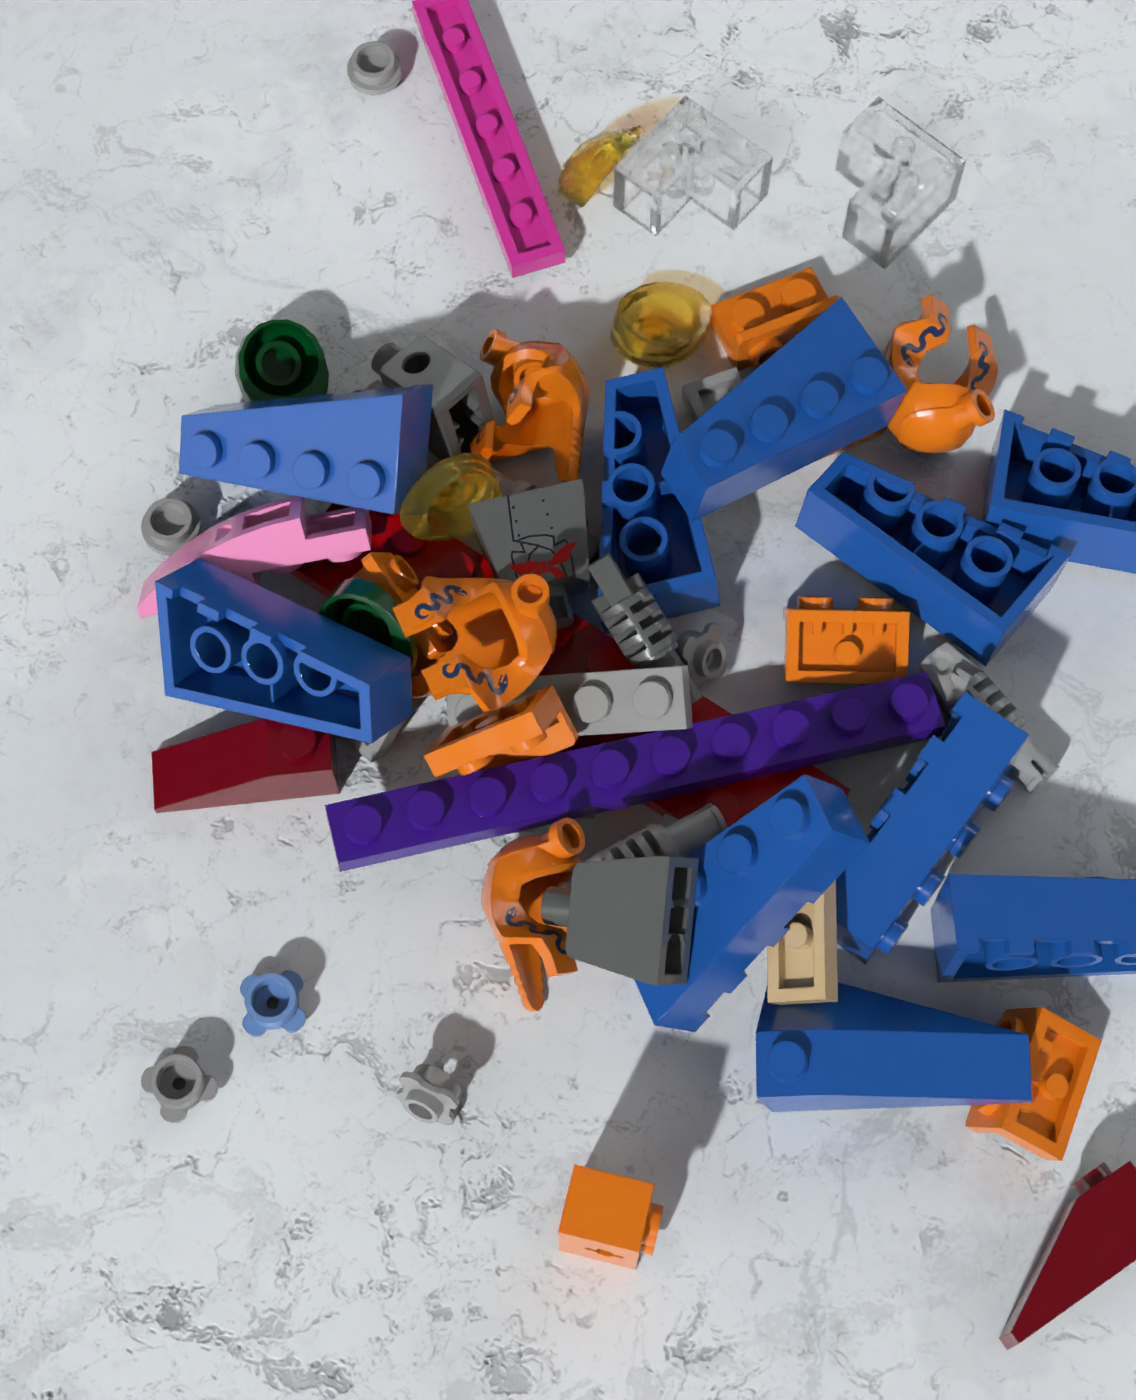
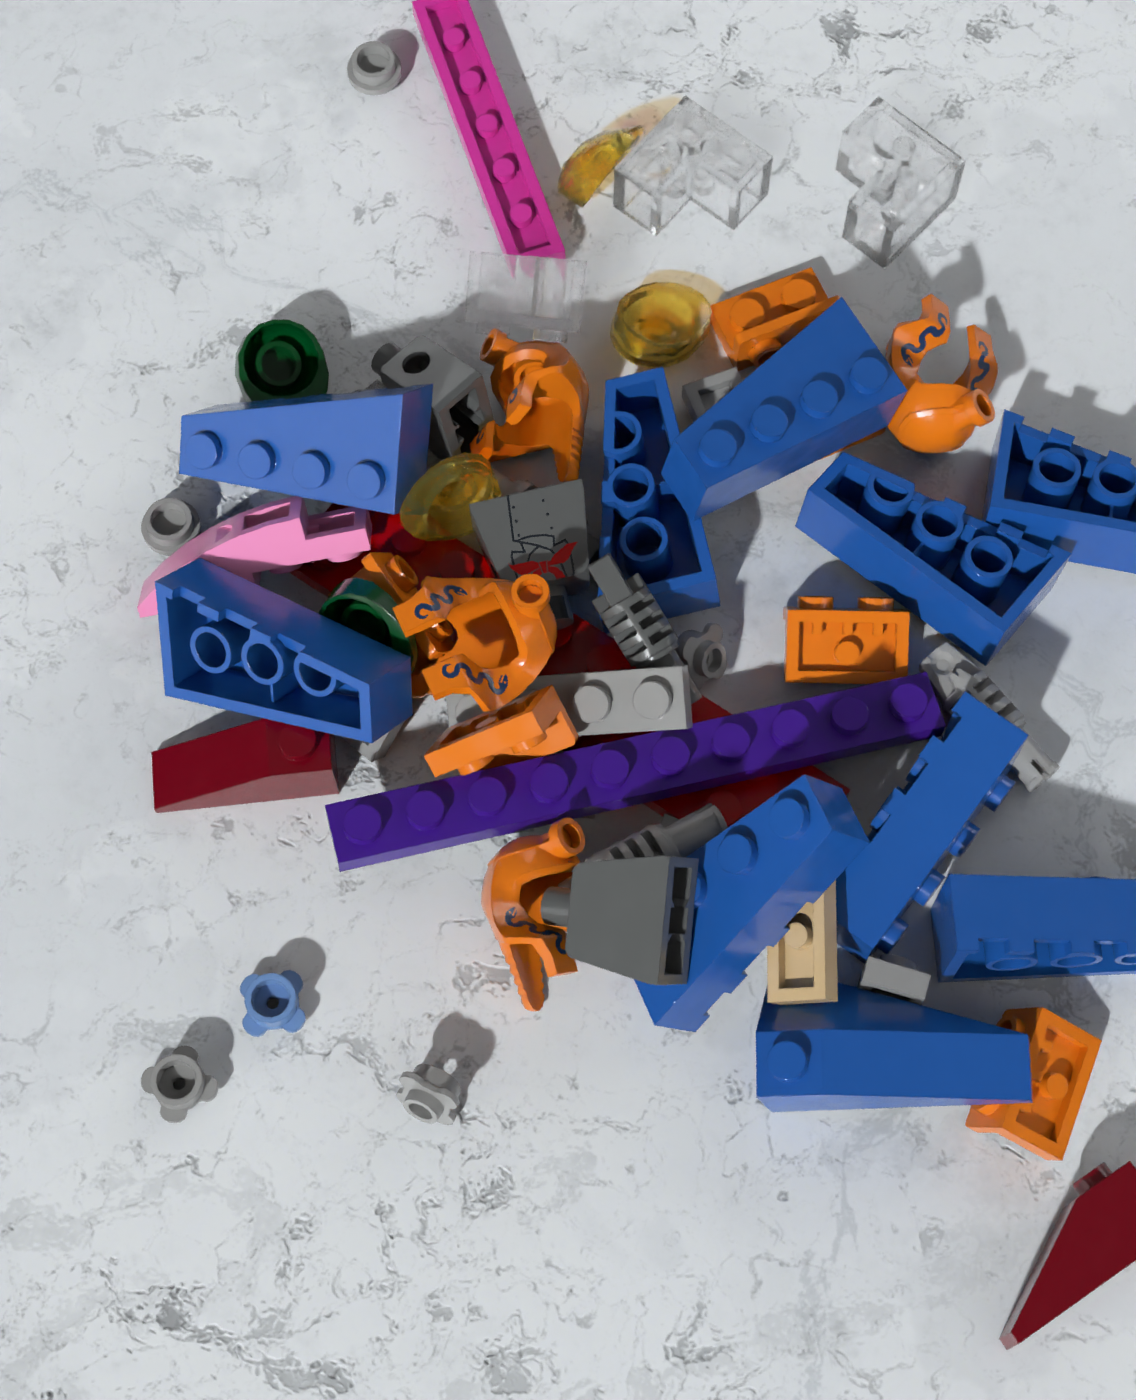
(525, 293): none -> clear brick
(609, 1217): orange brick -> none
(894, 978): none -> light grey plate

